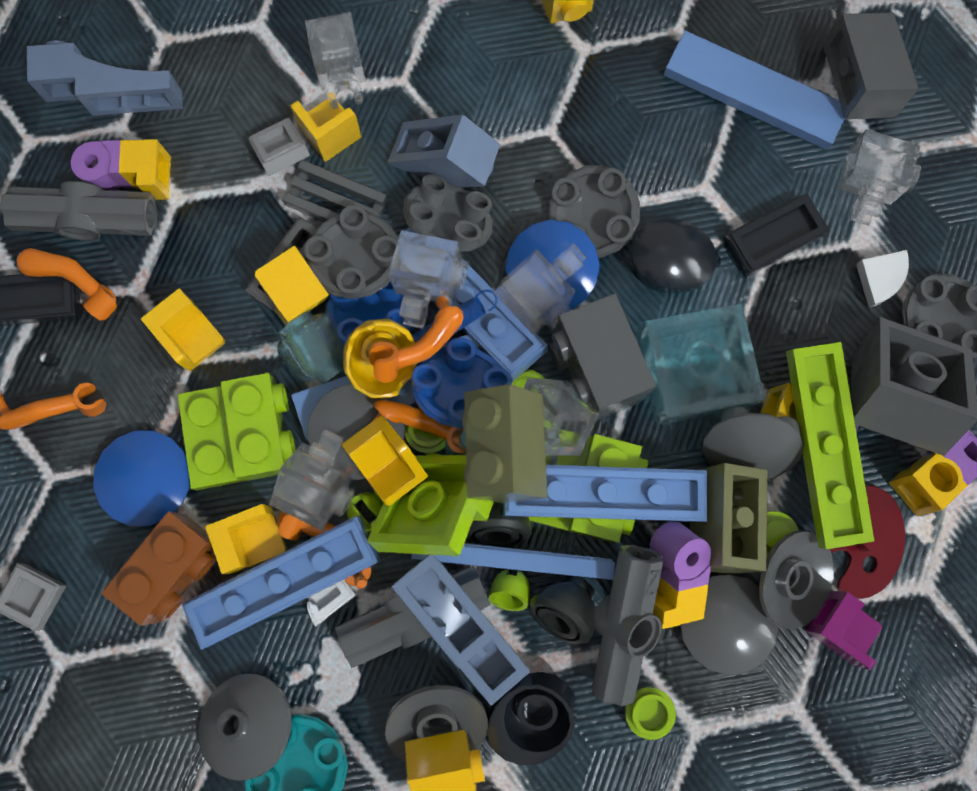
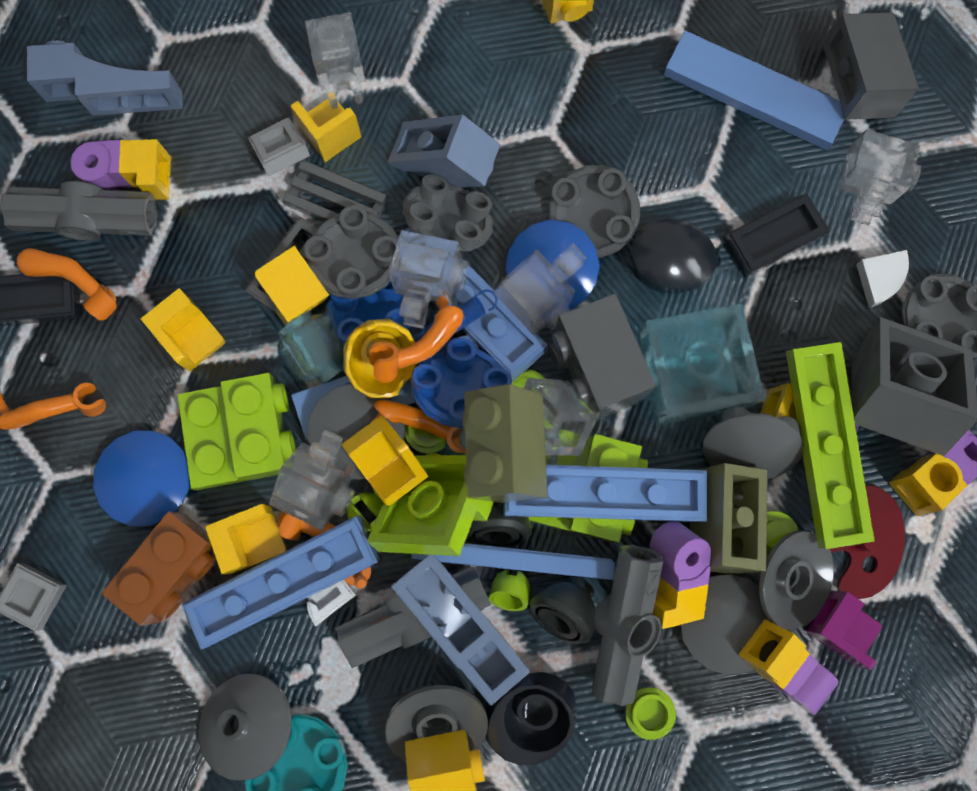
(790, 667): none -> leg

